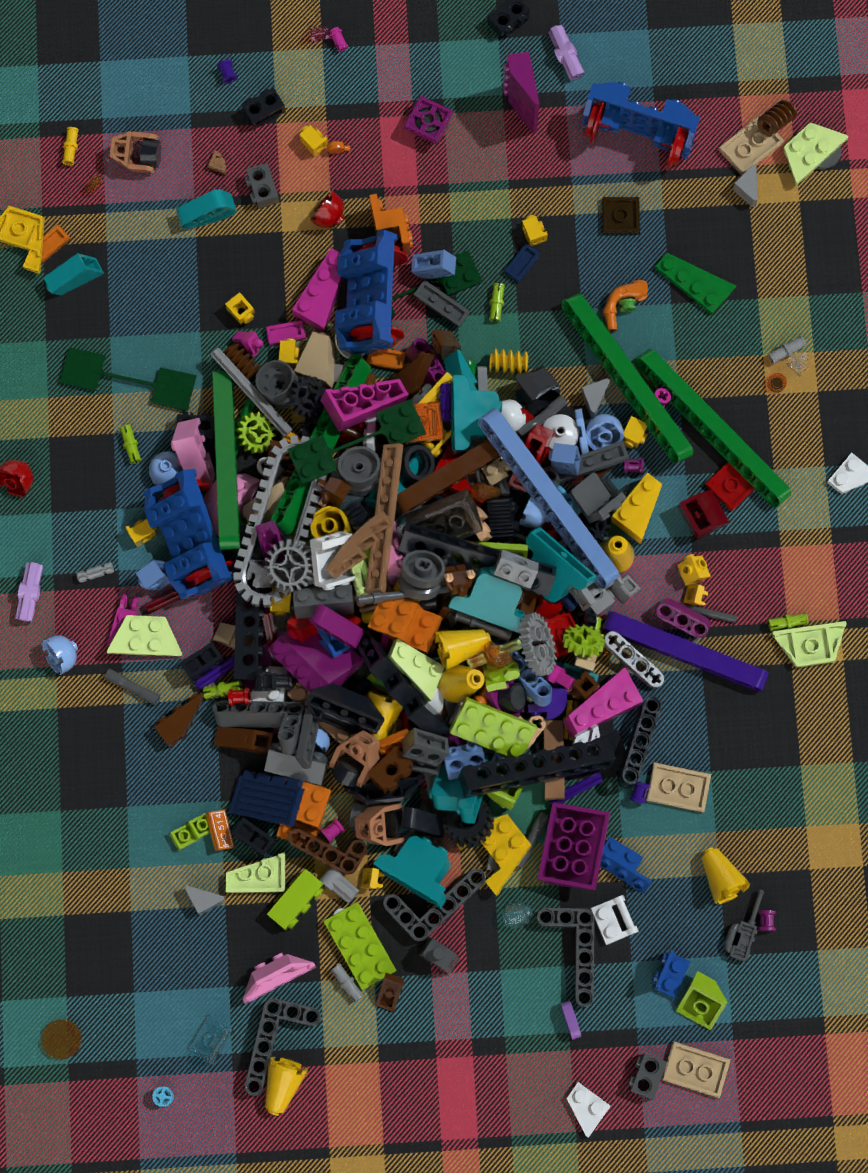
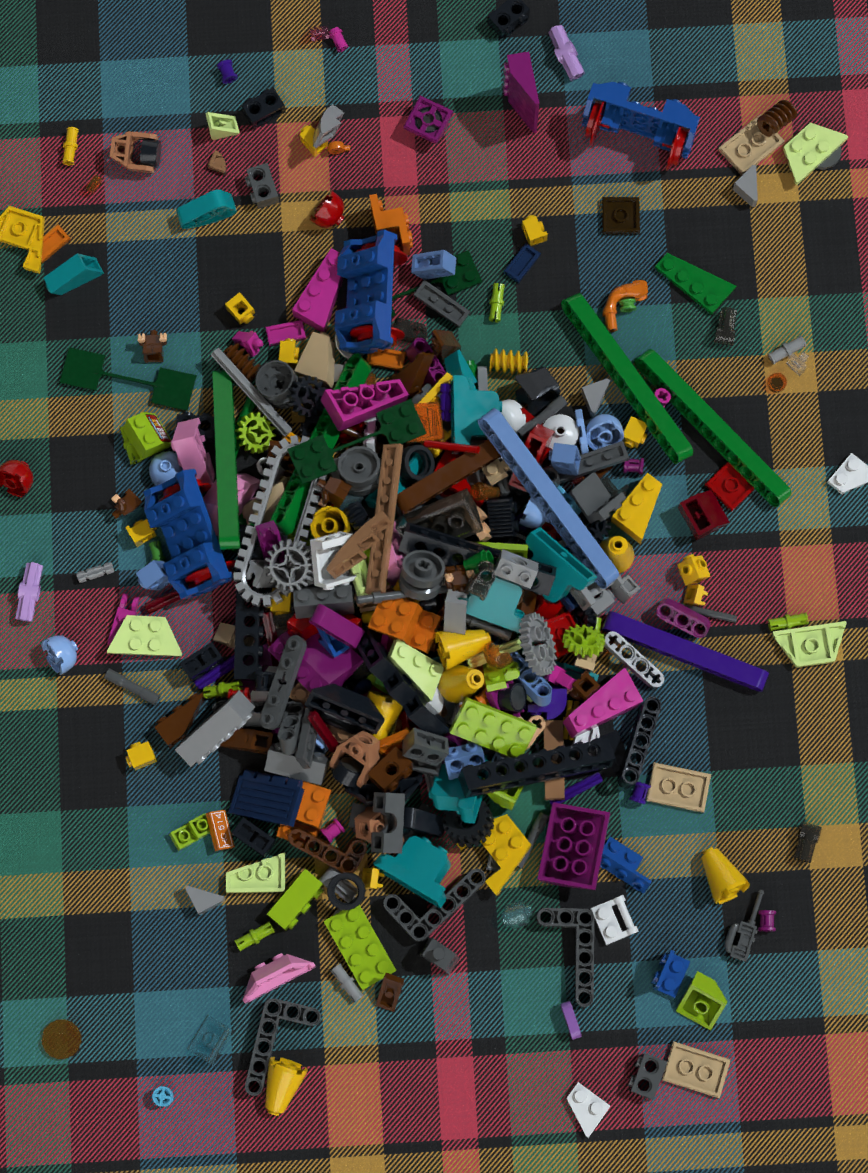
(126, 504): none -> reddish brown piece
(140, 755): none -> yellow brick
(146, 434): none -> lime slope
(153, 346): none -> reddish brown piece
(156, 551): none -> bright green pin
(216, 729): none -> light grey brick
(221, 125): none -> yellowish green slope
(254, 936): none -> lime pin
(277, 700): none -> dark grey piece
(323, 731): none -> dark red axle
(327, 125): none -> light grey slope
(331, 891): none -> black tyre
(391, 836): none -> dark grey arch
(410, 329): none -> clear smoke piece
(452, 446): none -> red bar
(455, 612): none -> light grey hinge
(472, 562): none -> green cone
(480, 583): none -> clear smoke piece
(725, 331): none -> clear smoke piece
(808, 838): none -> clear smoke piece

